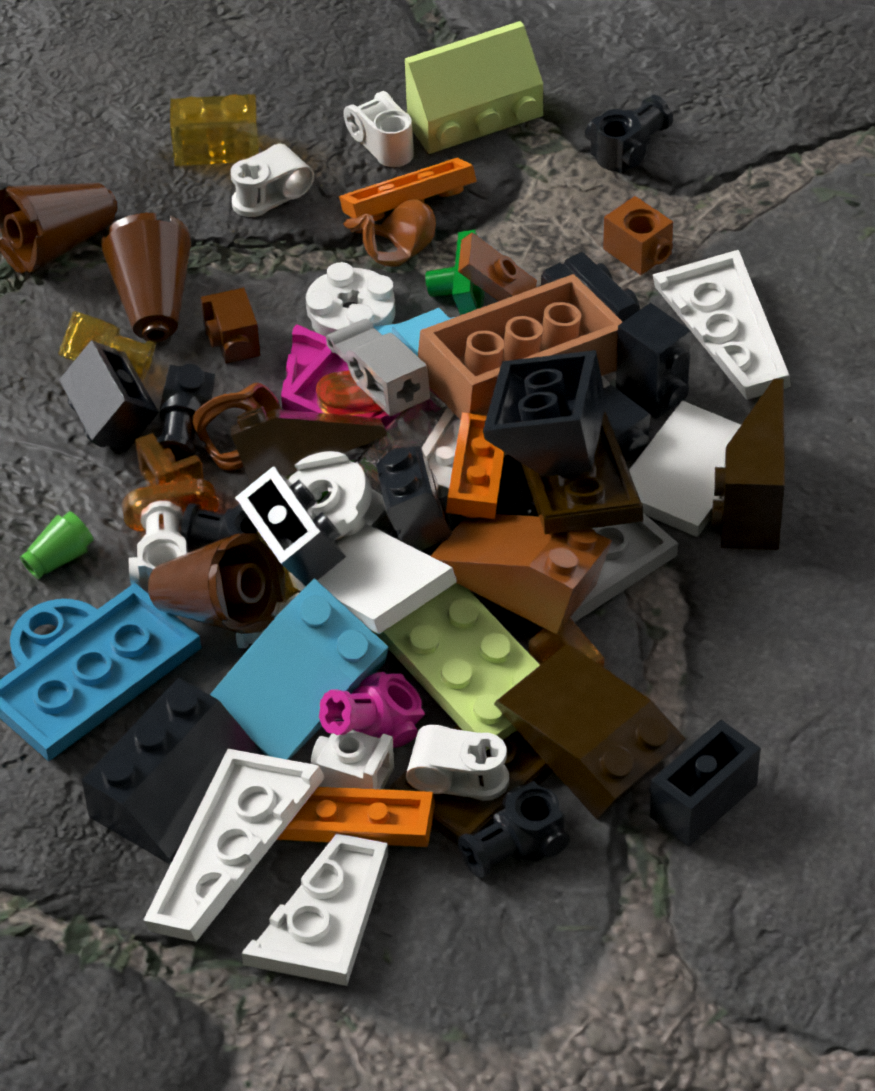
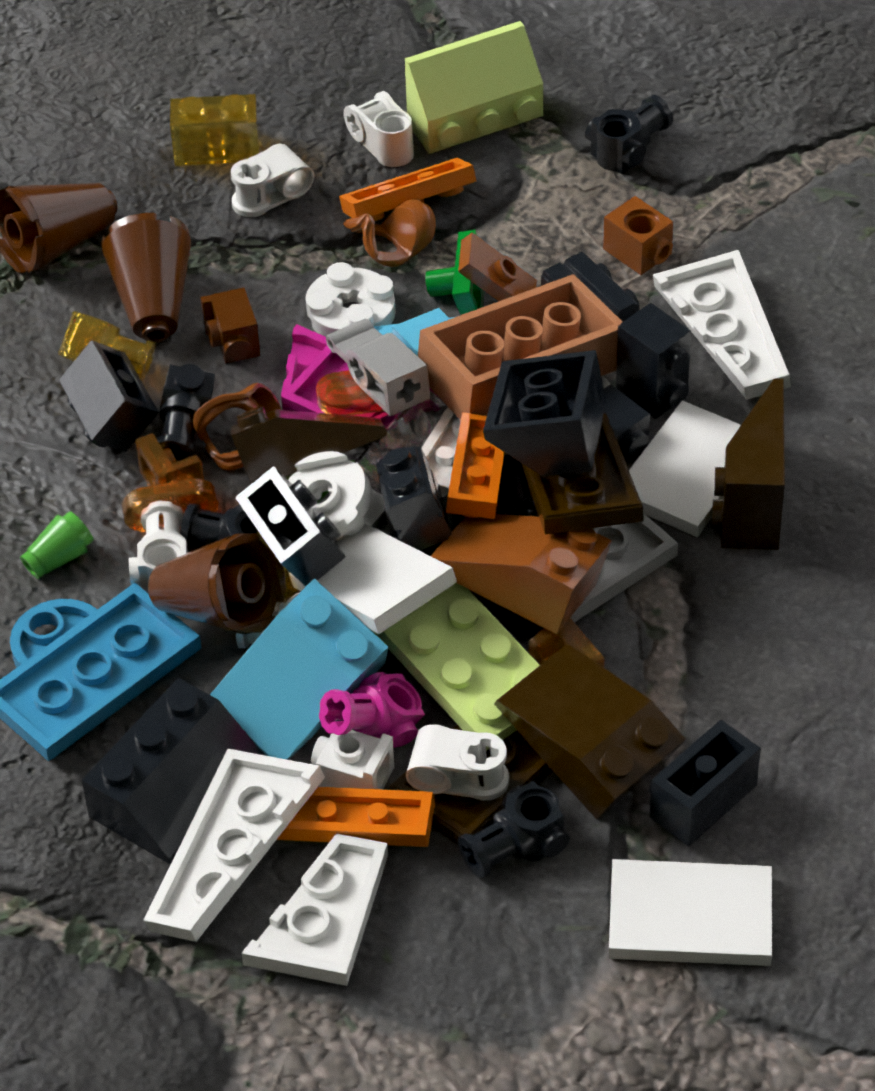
(691, 912): none -> white tile

